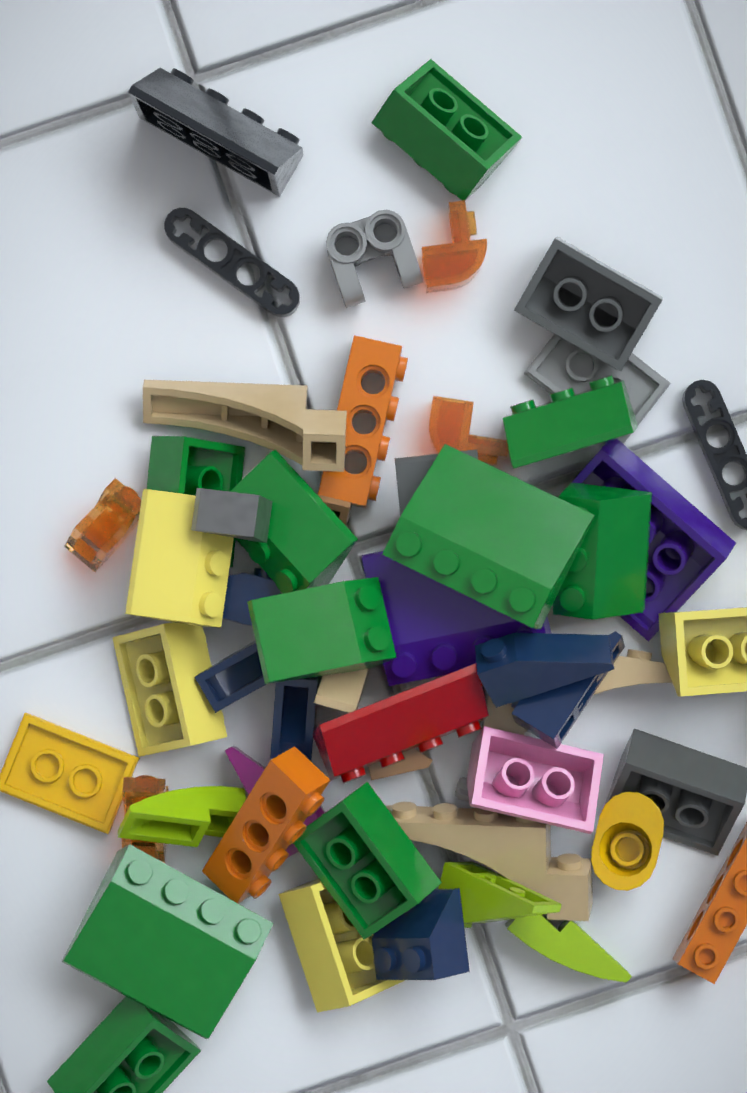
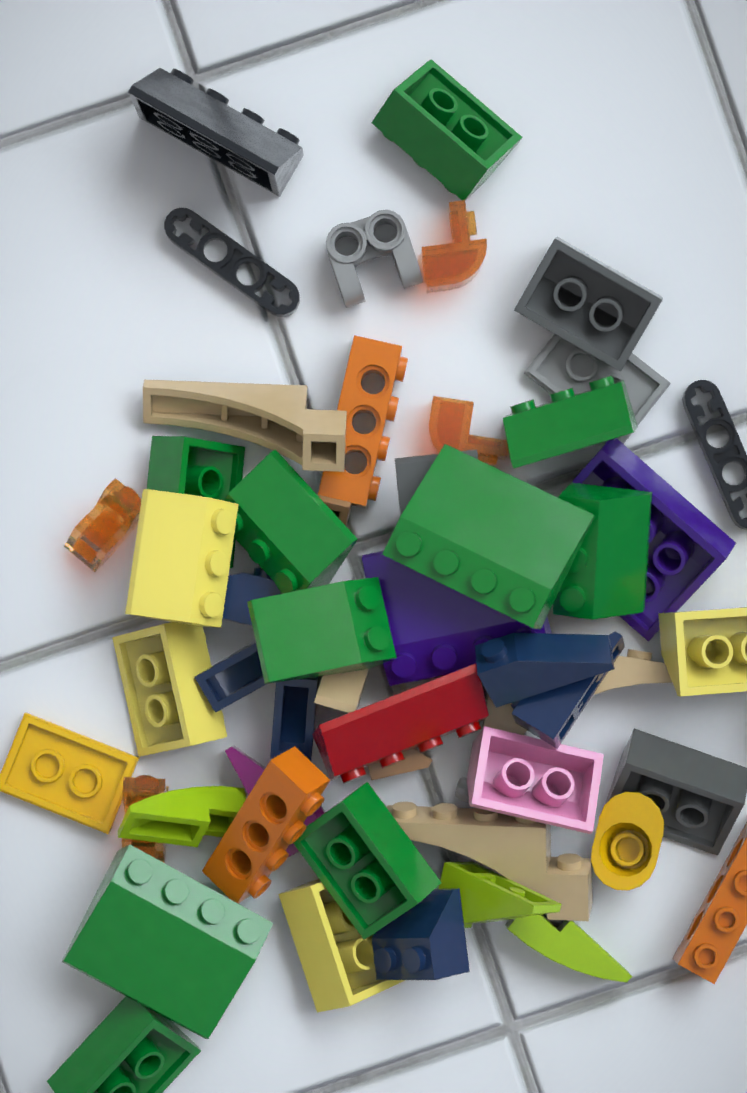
(232, 514): flat silver slope -> none

